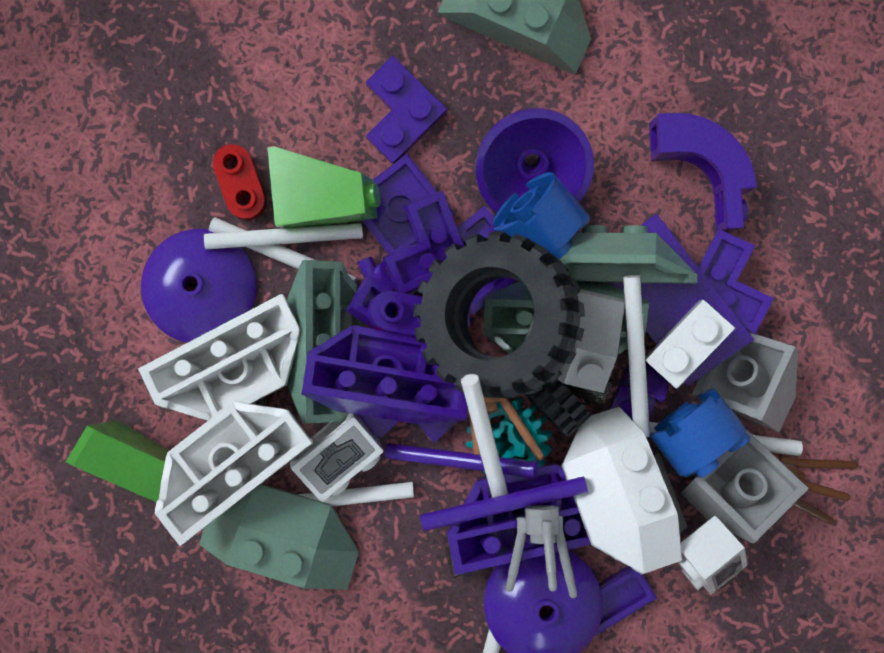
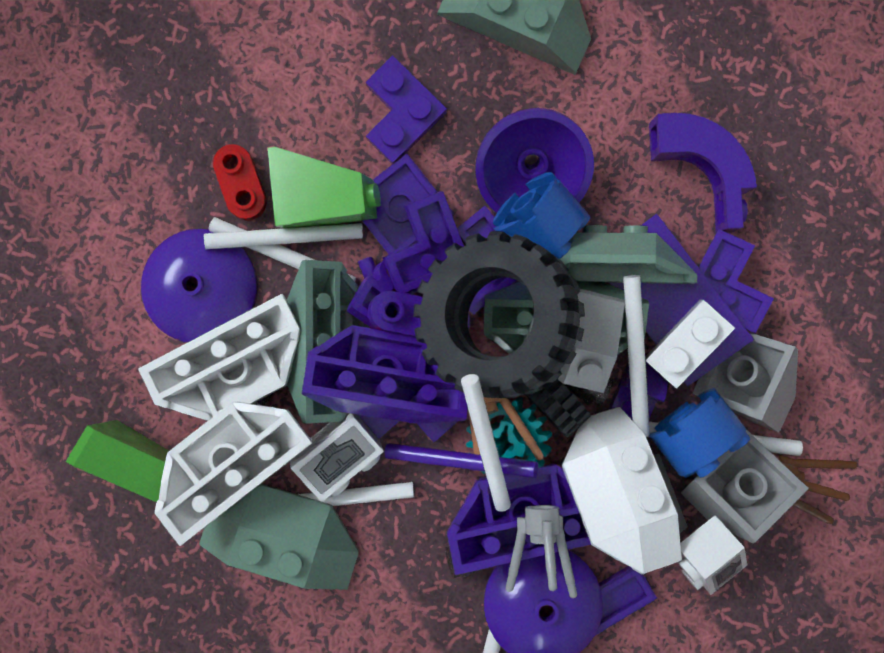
(503, 503): dark purple bar -> none

